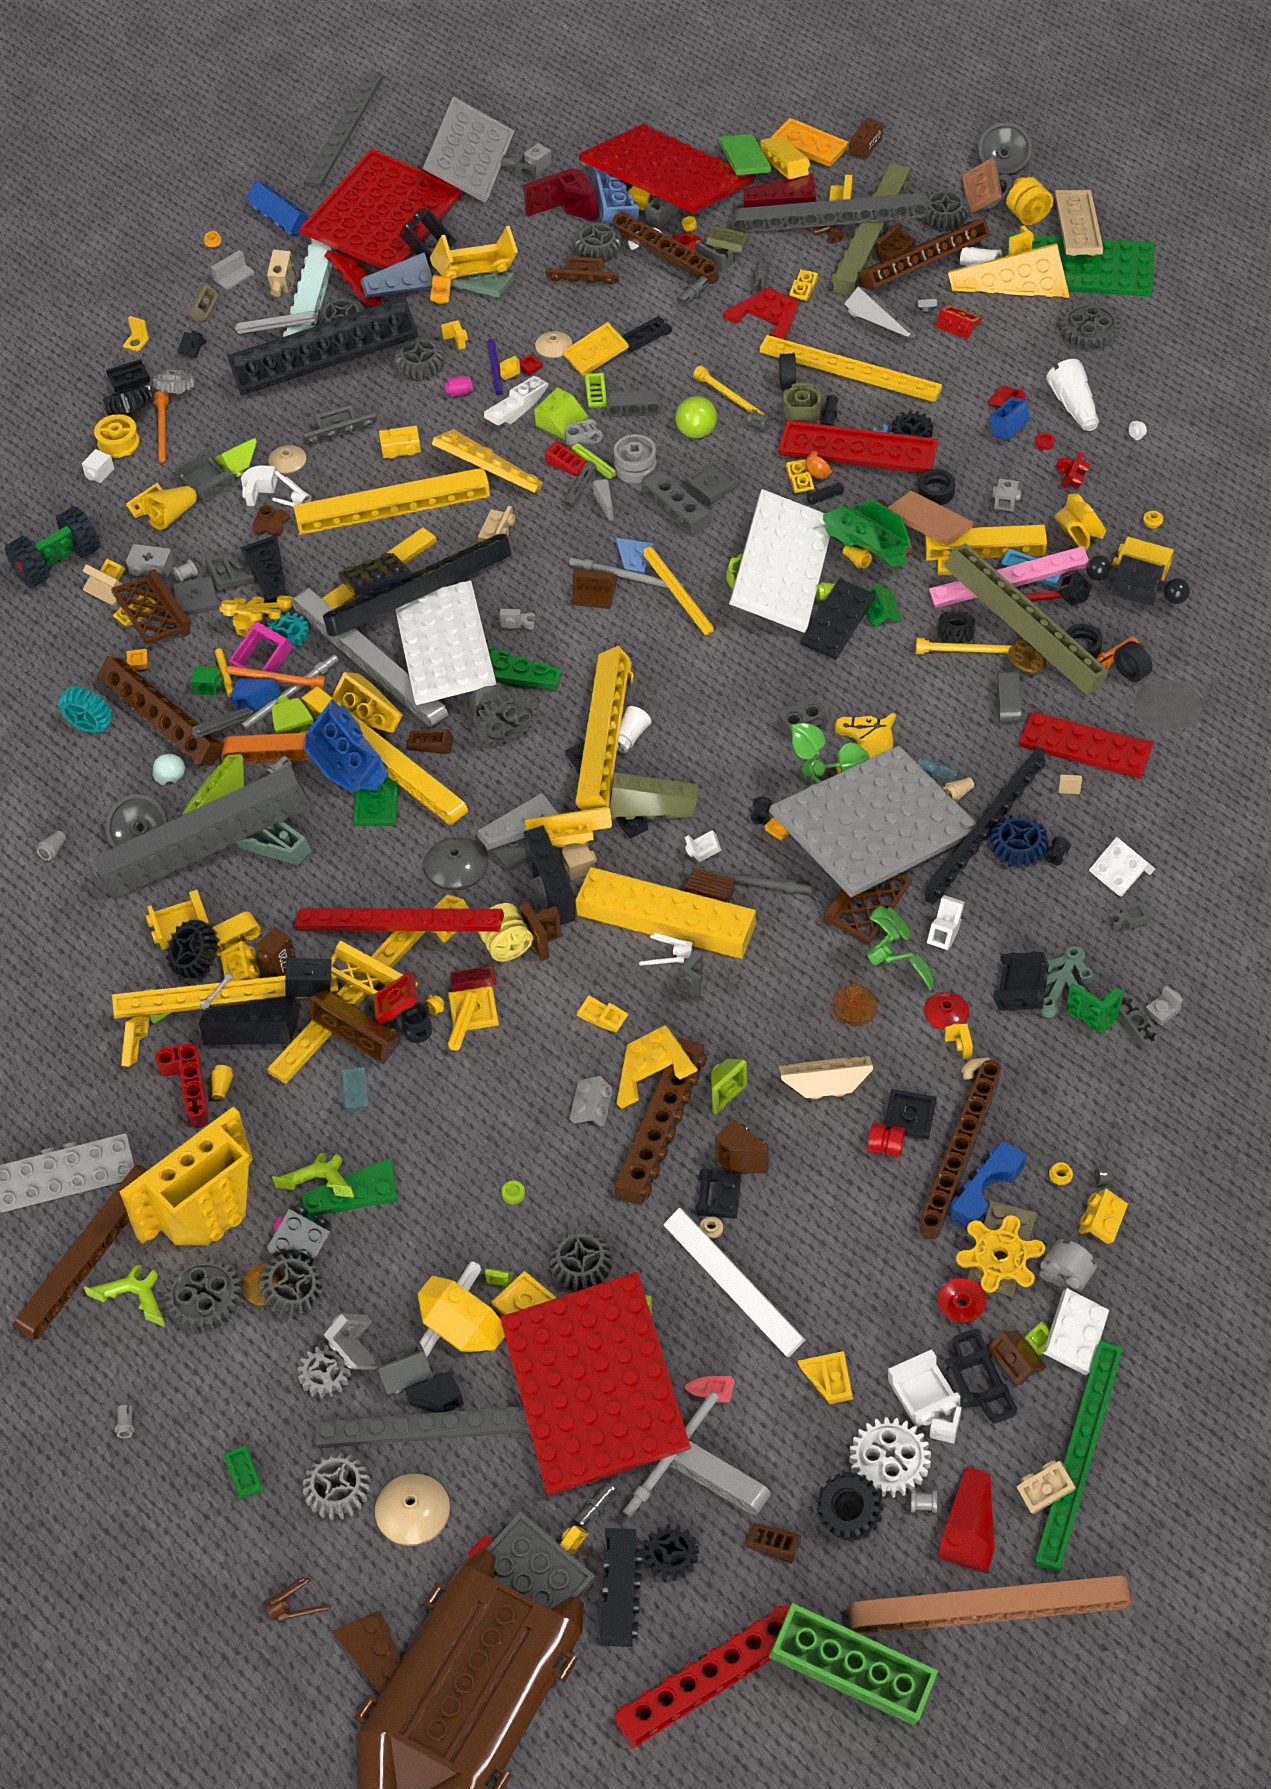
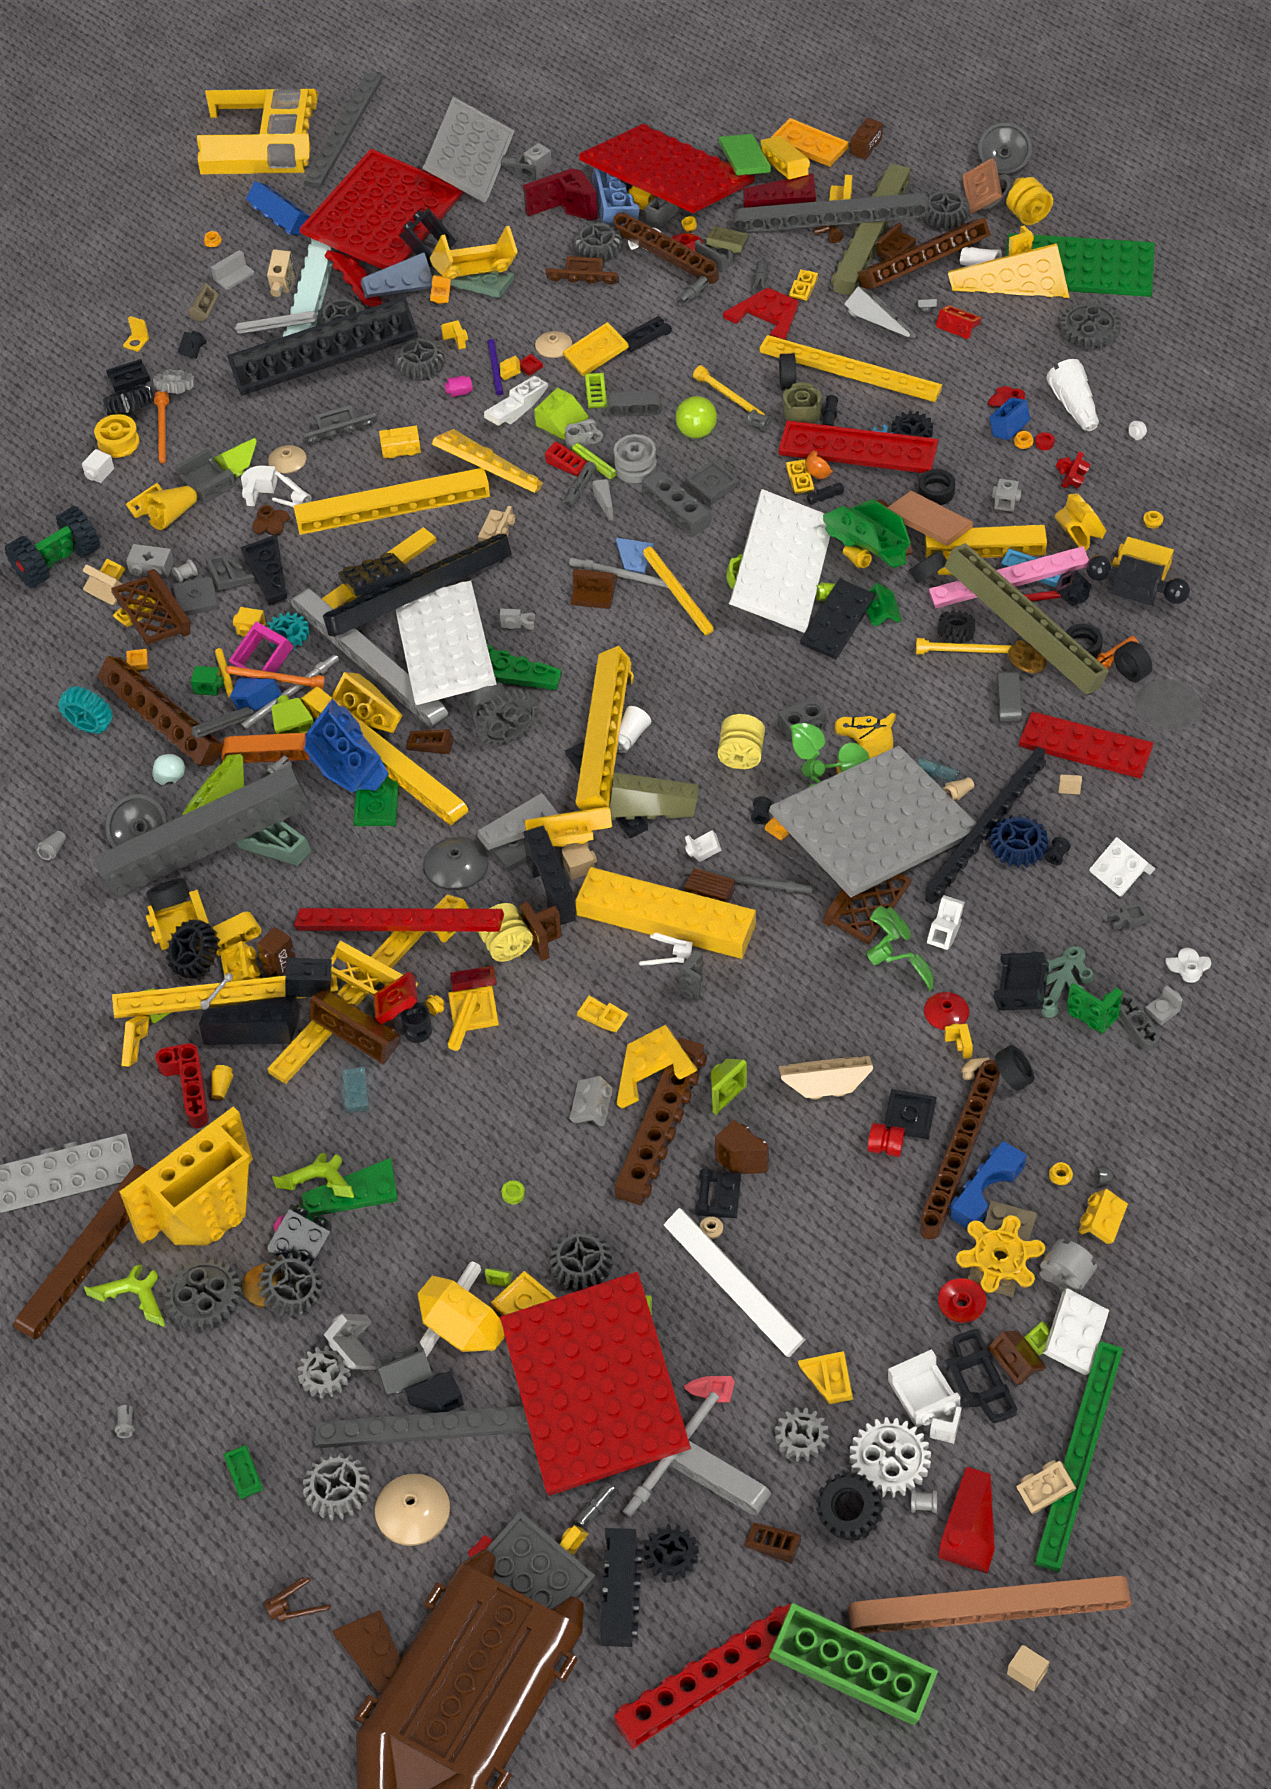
(168, 893): none -> black tyre
(256, 607): yellow plant -> none
(283, 135): none -> yellow piece
(741, 741): none -> light yellow wheel
(796, 1443): none -> light grey gear
(855, 1005): clear orange tile -> none
(928, 566): none -> black tyre
(1014, 1067): none -> black tyre
(1023, 440): none -> light orange plate
(1028, 1668): none -> tan panel
(1078, 222): tan plate -> none
(1188, 964): none -> white plate

